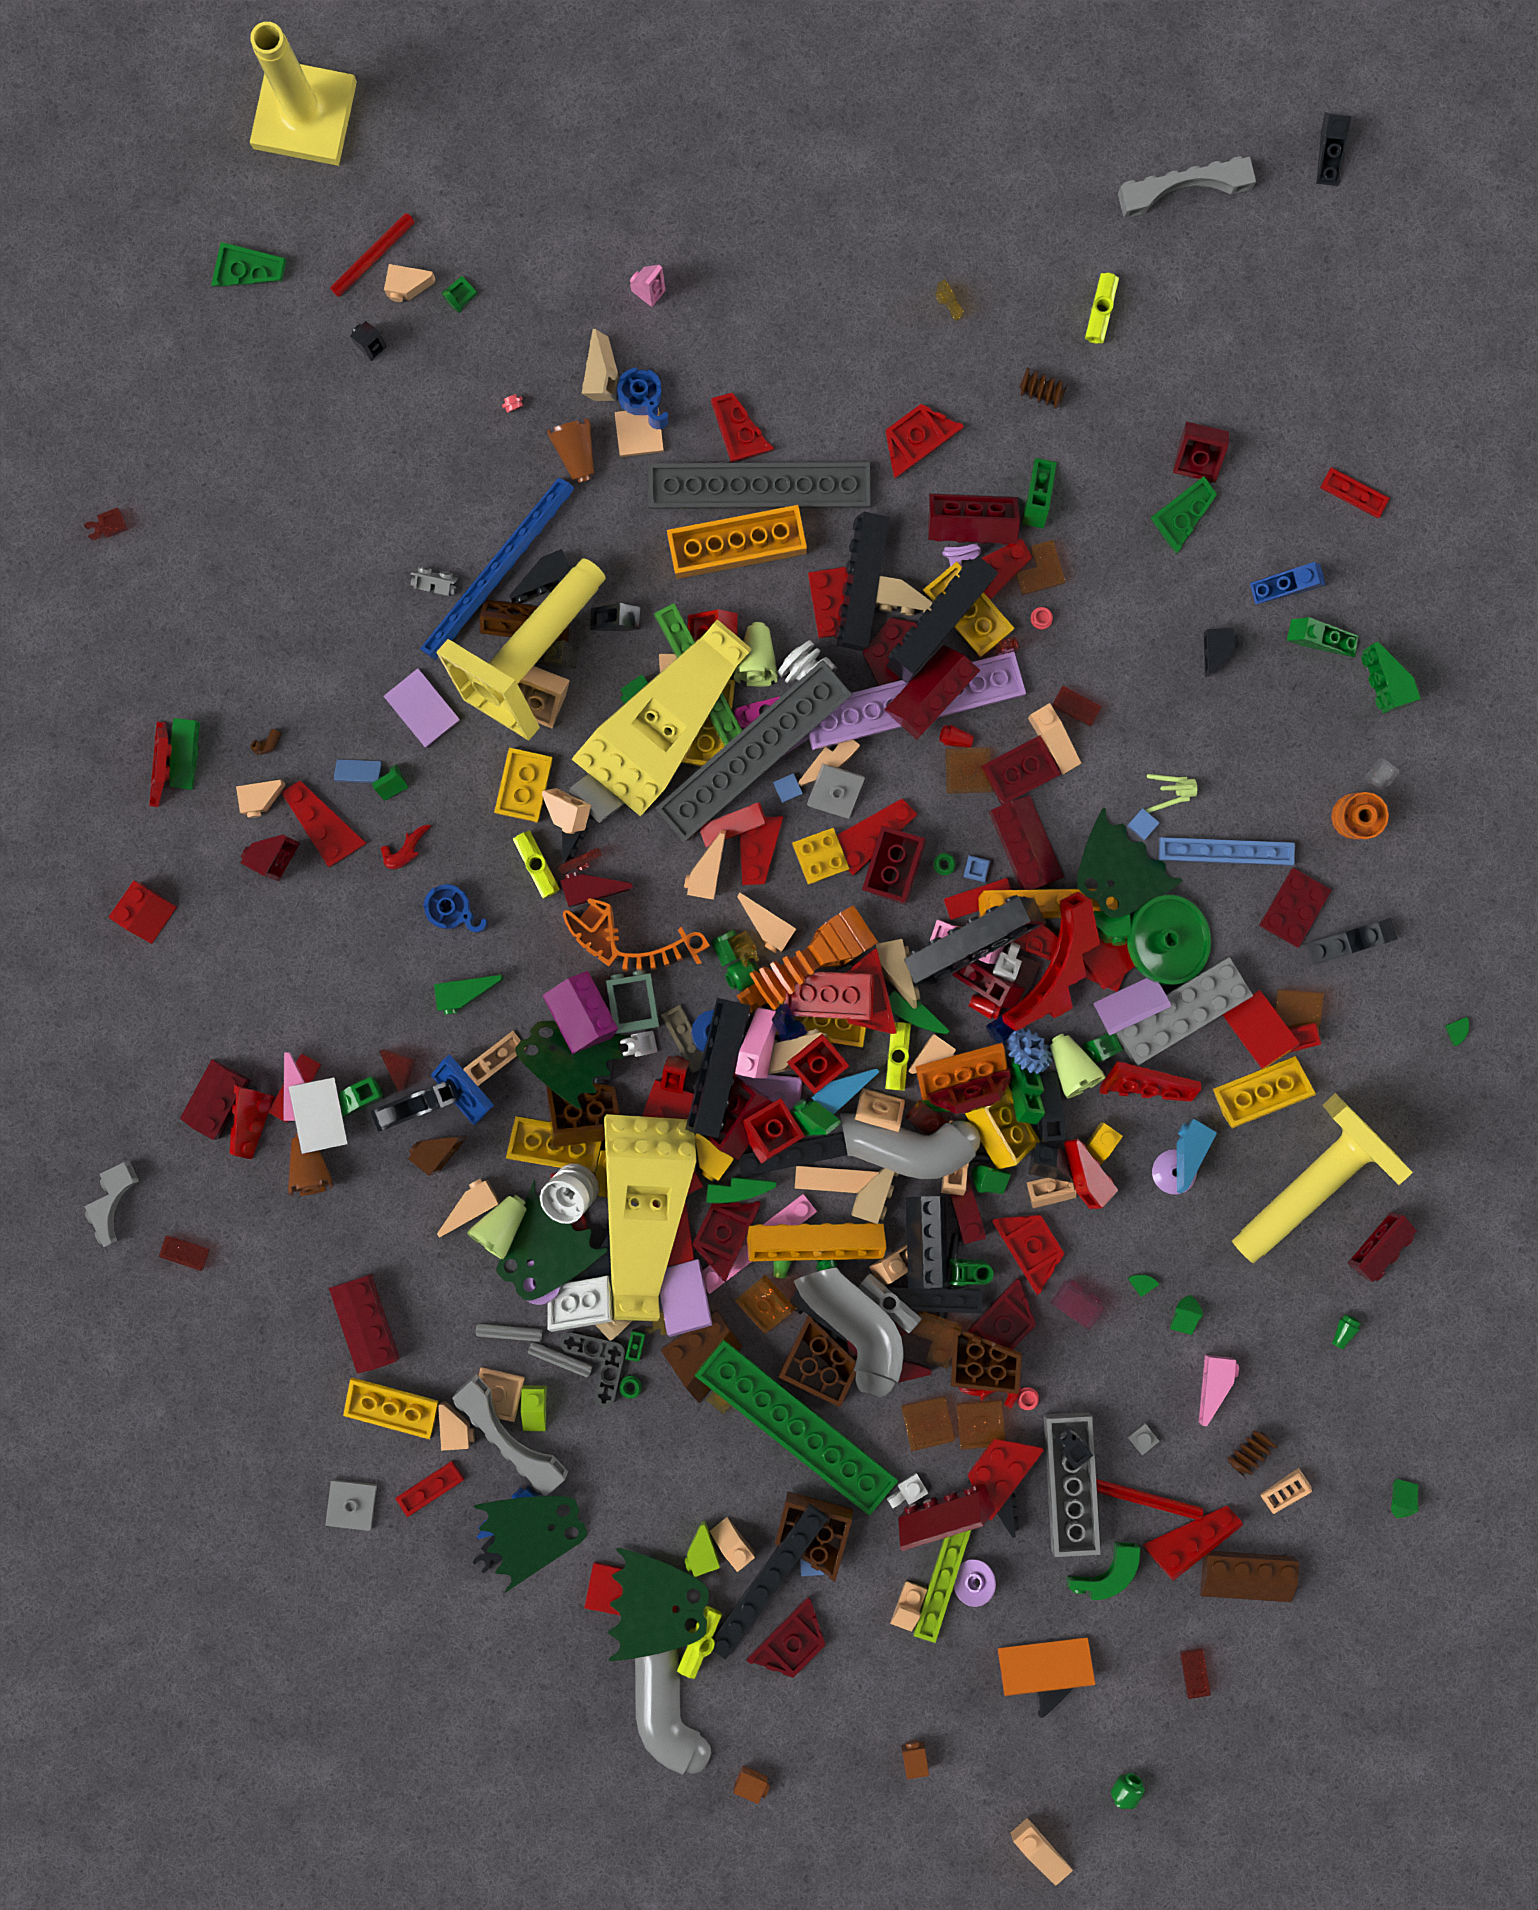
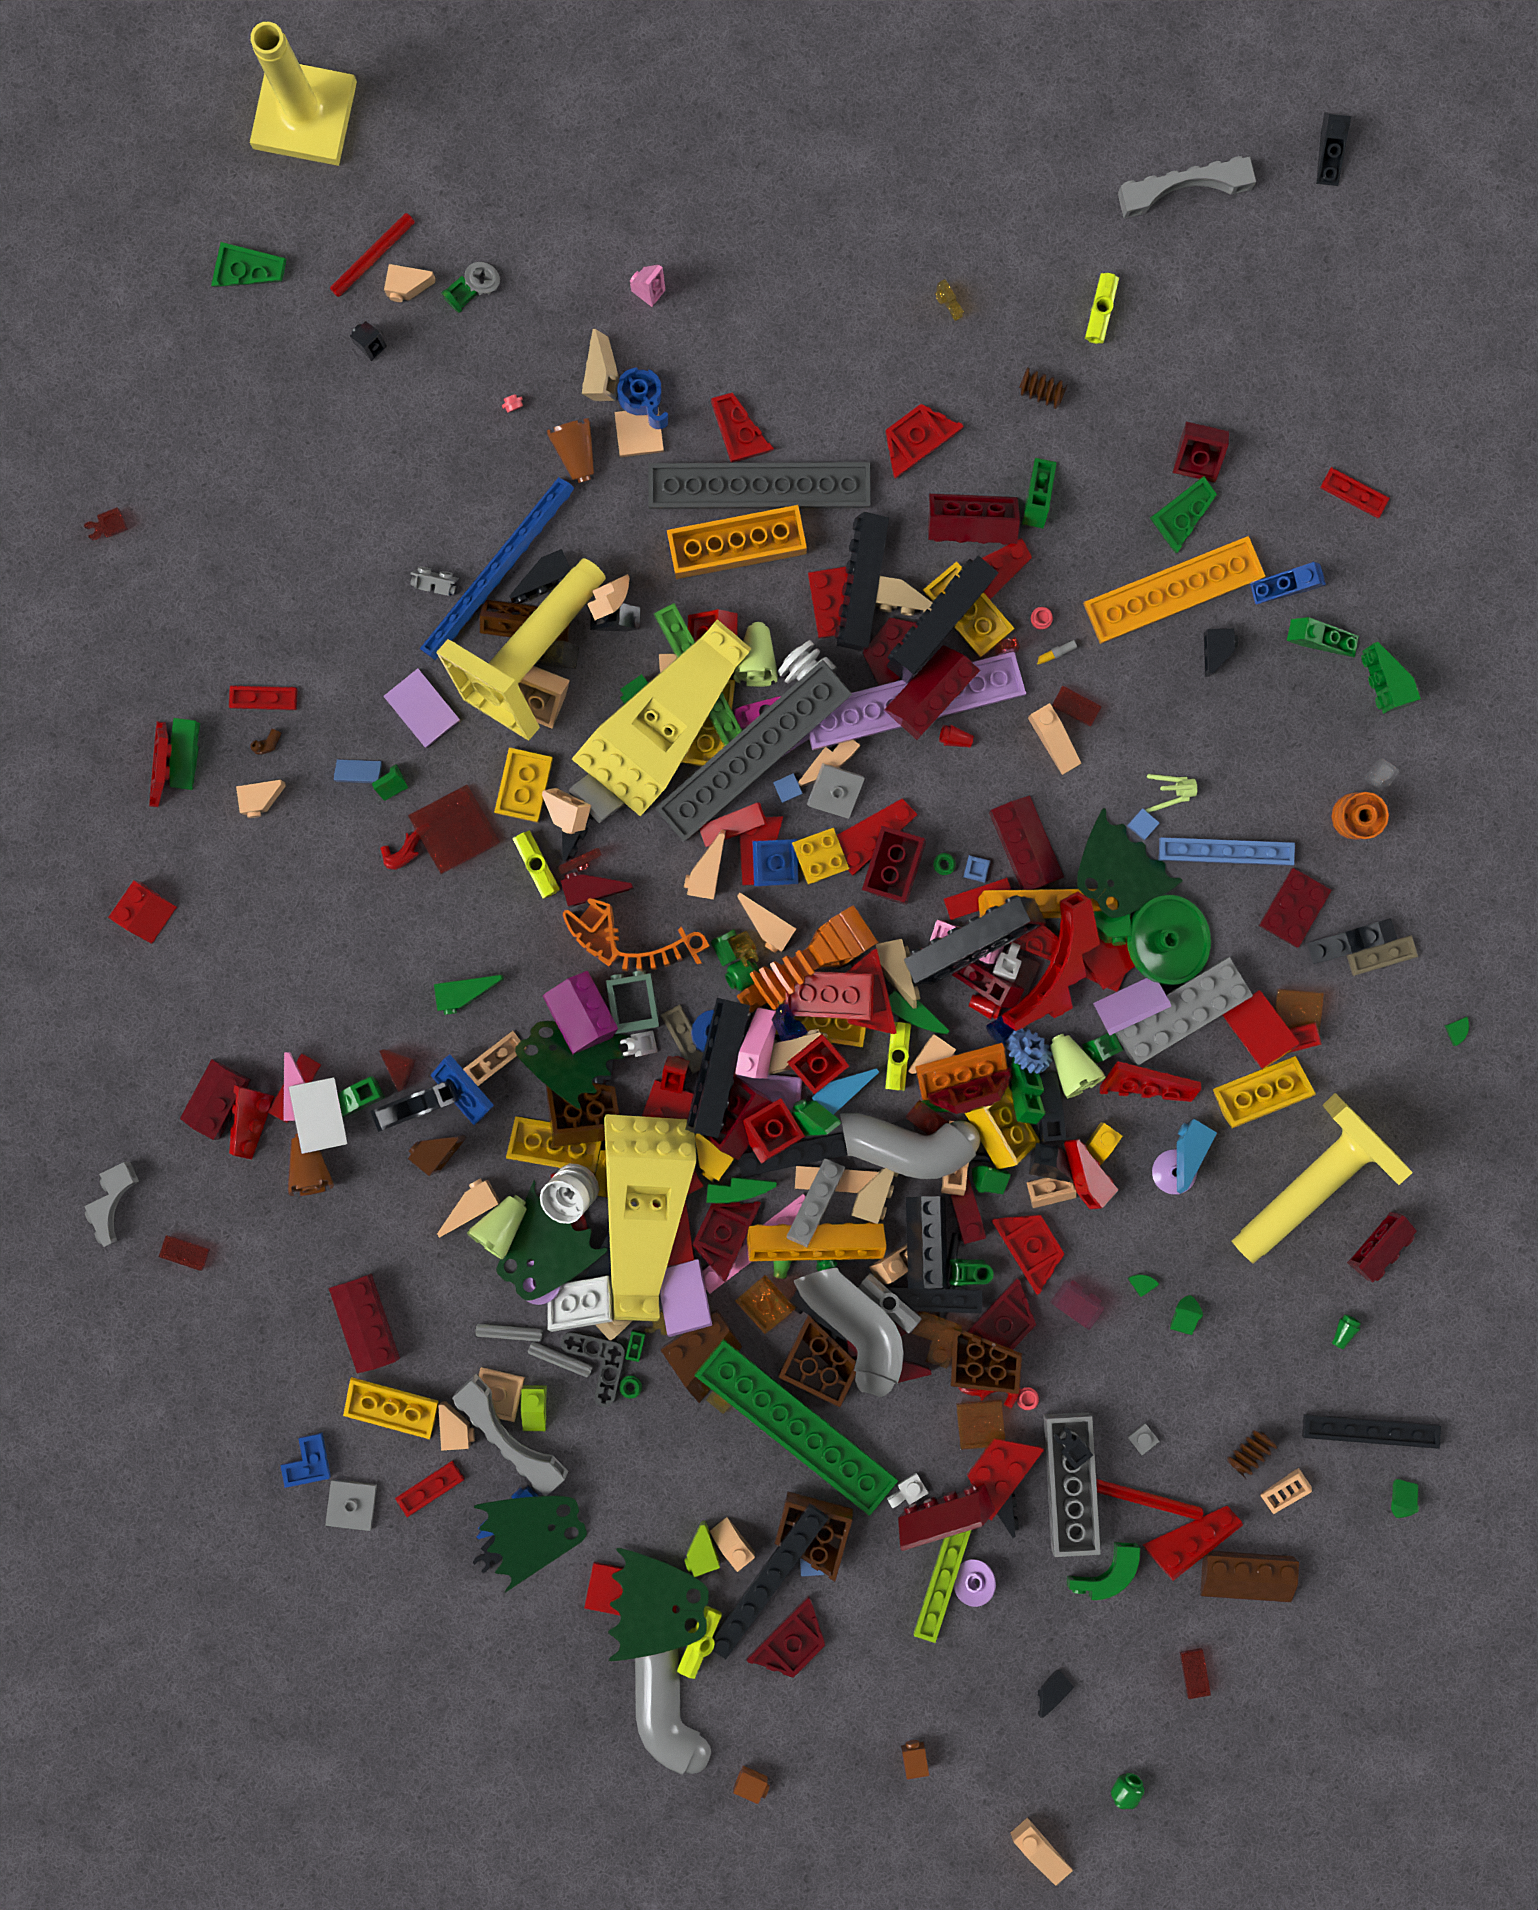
(263, 698): none -> red tile
(270, 856): dark red slope -> none
(313, 1465): none -> blue plate
(326, 830): red wing -> none
(453, 829): none -> clear red plate
(460, 909): blue piece -> none
(490, 276): none -> light grey gear
(609, 597): none -> light nougat slope
(775, 862): none -> blue plate
(815, 1202): none -> light grey plate
(880, 1109): light nougat tile -> none
(908, 1606): light nougat slope -> none
(927, 1423): clear orange plate -> none
(957, 554): lavender piece -> none
(965, 770): clear orange plate -> none
(1020, 770): dark red plate -> none
(1046, 1666): orange tile -> none
(1047, 571): clear orange plate -> none
(1057, 652): none -> light grey piece
(1174, 590): none -> light orange plate
(1217, 1381): bright pink slope -> none
(1371, 1431): none -> black plate
(1382, 955): none -> dark tan tile

